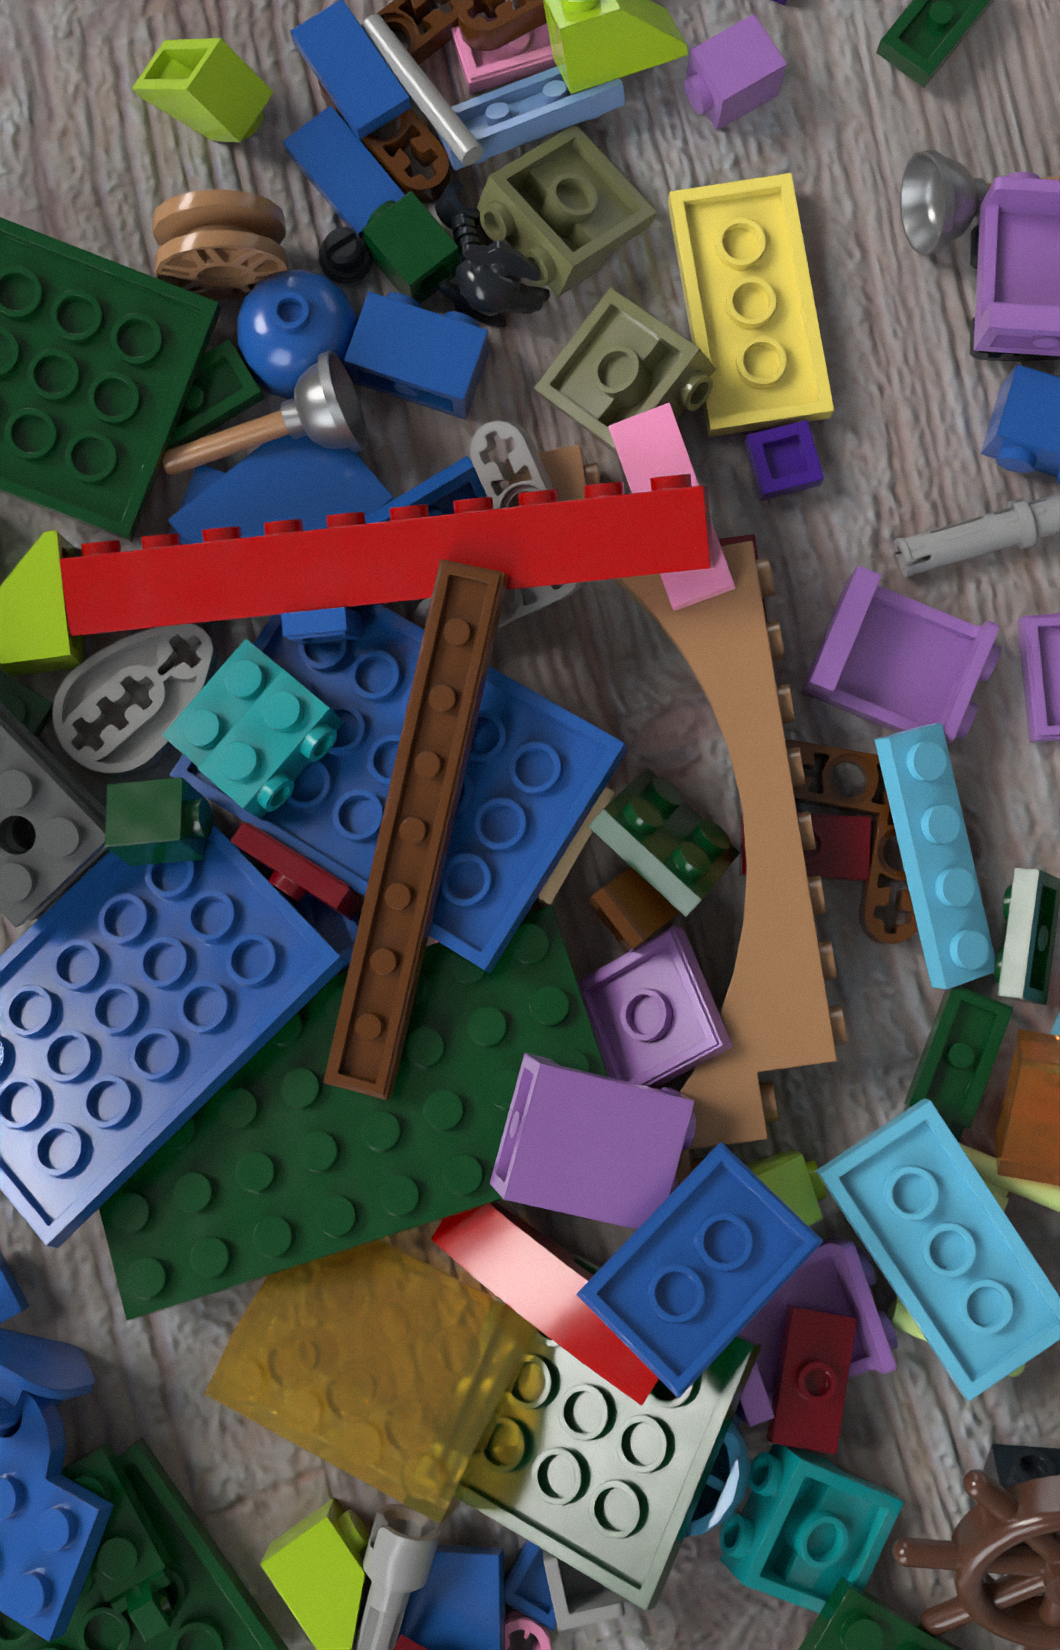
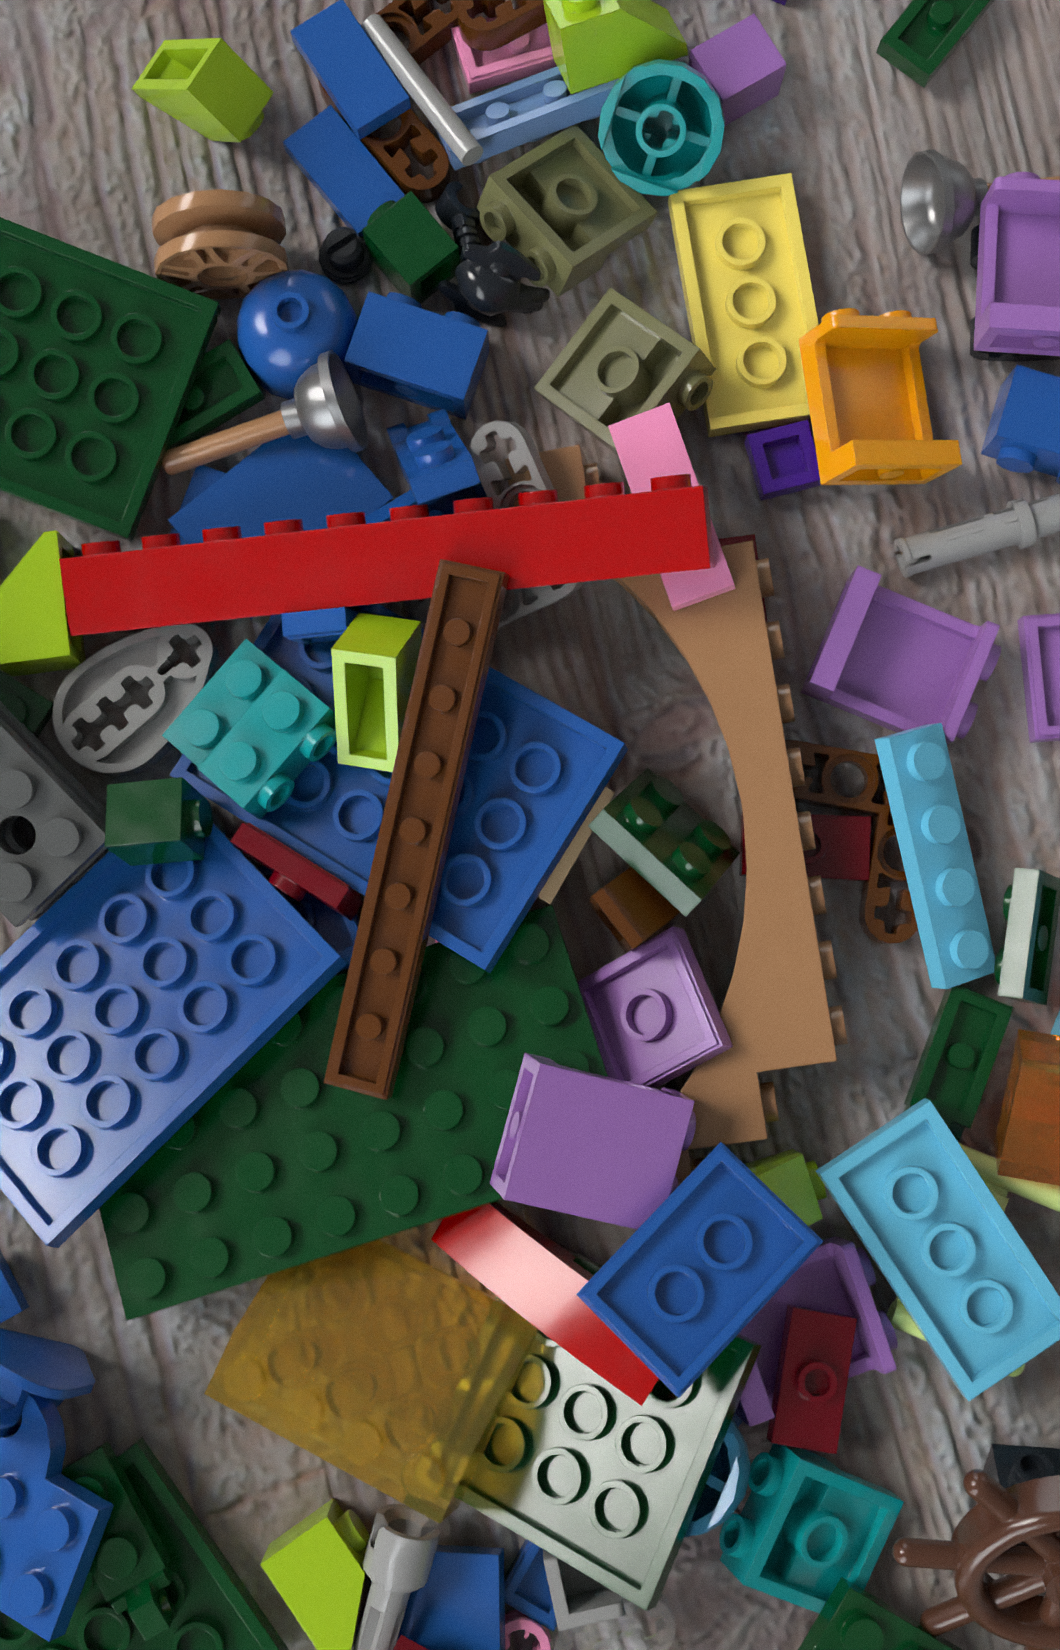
(372, 687): none -> lime slope
(433, 457): none -> blue plate
(661, 127): none -> teal cylinder
(872, 400): none -> light orange panel

